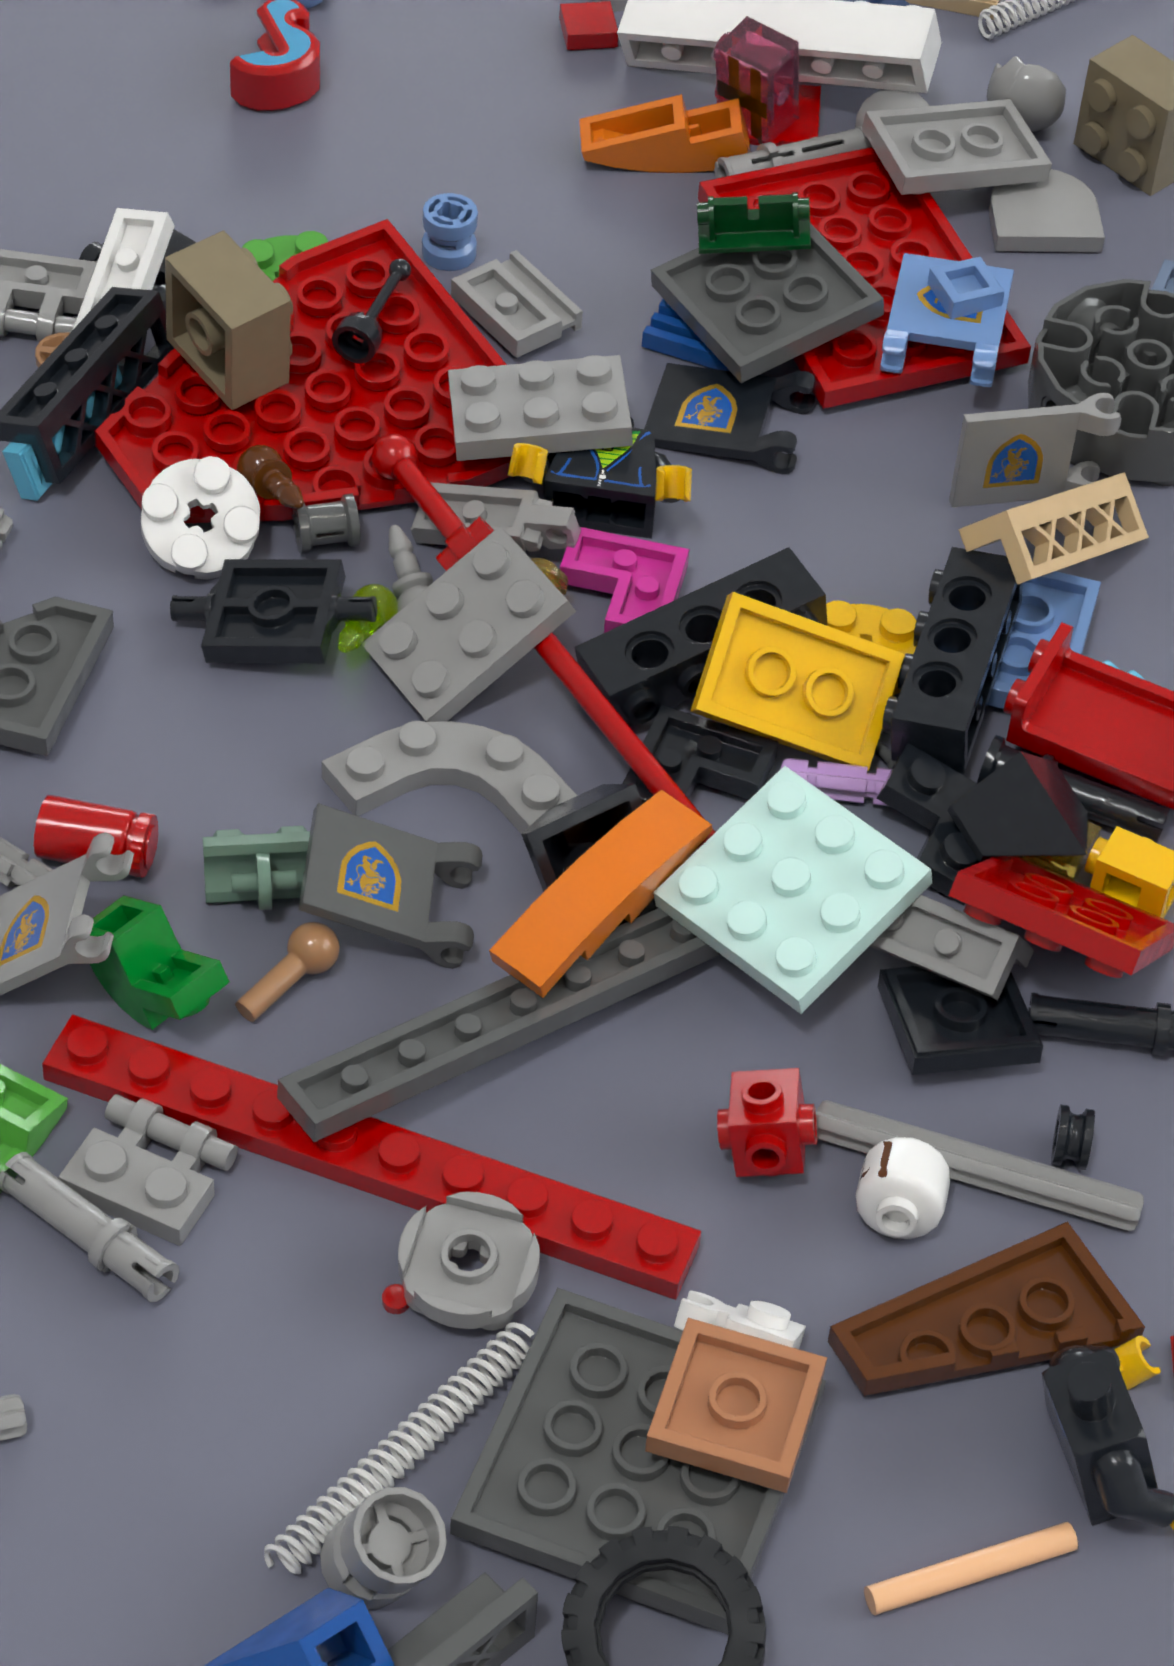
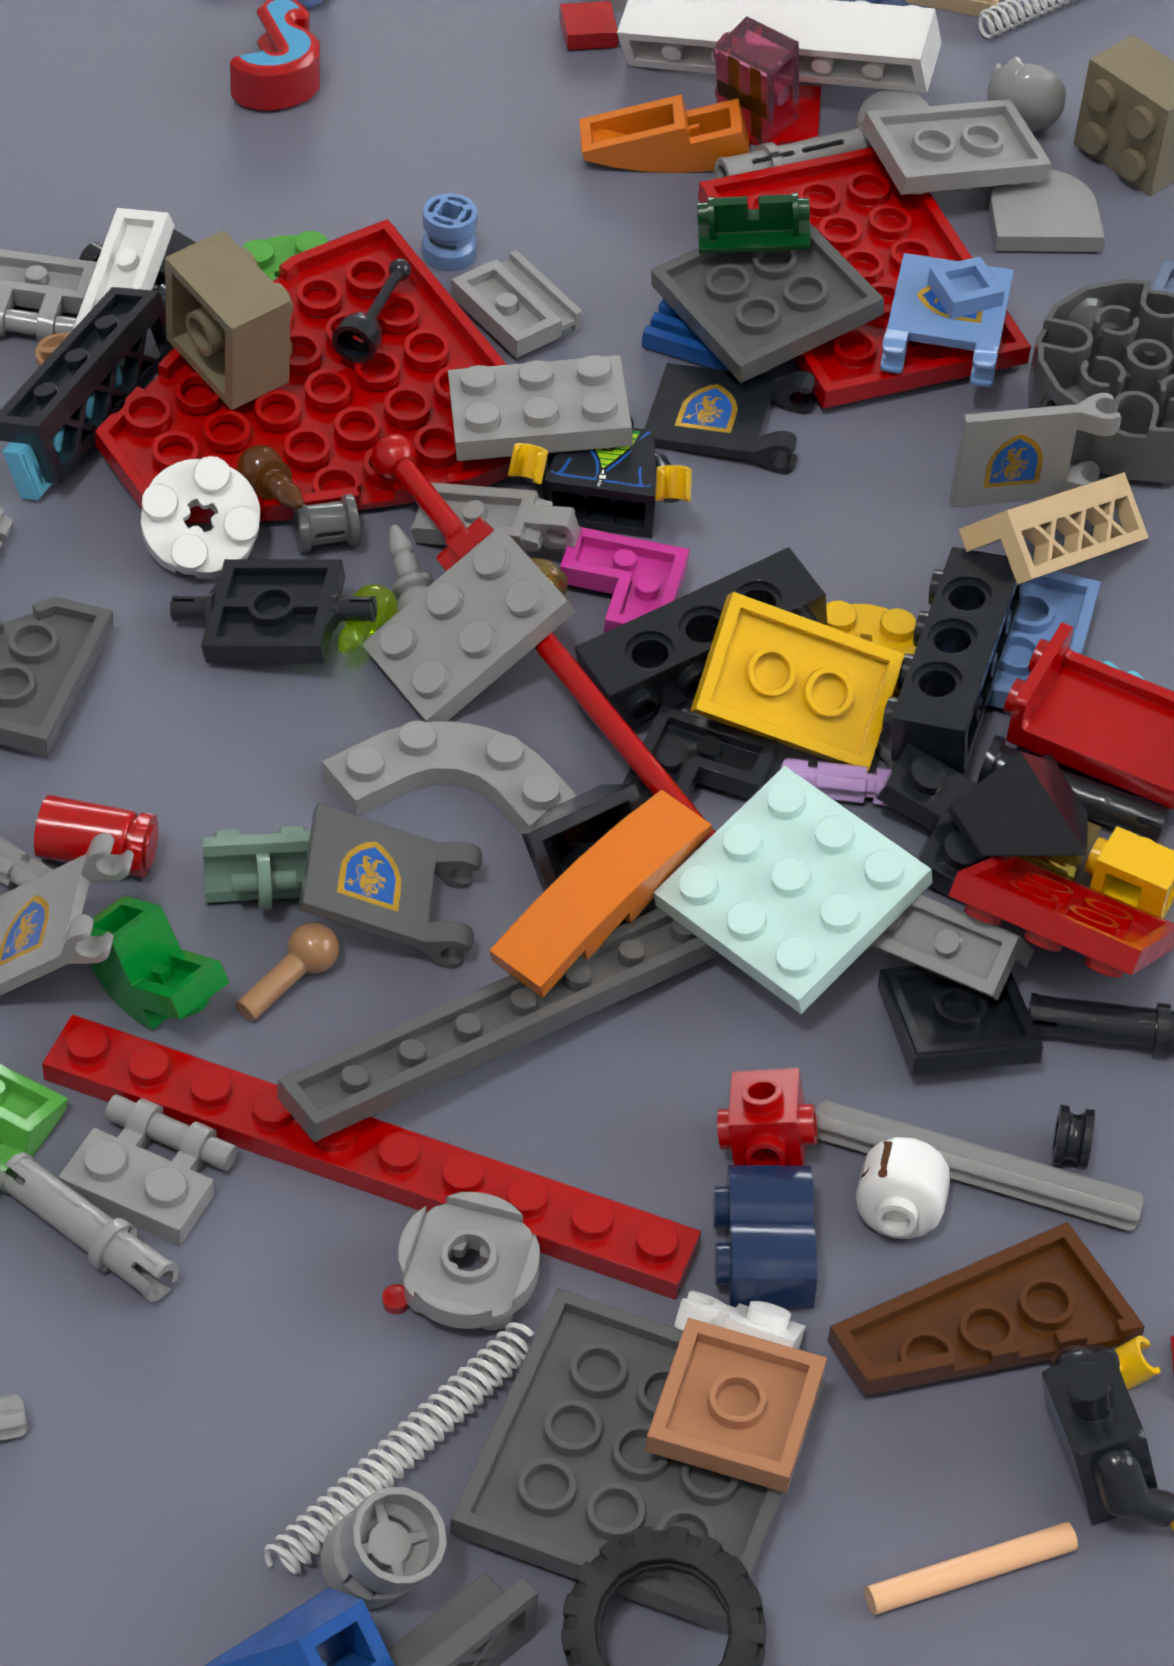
(767, 1235): none -> dark blue brick

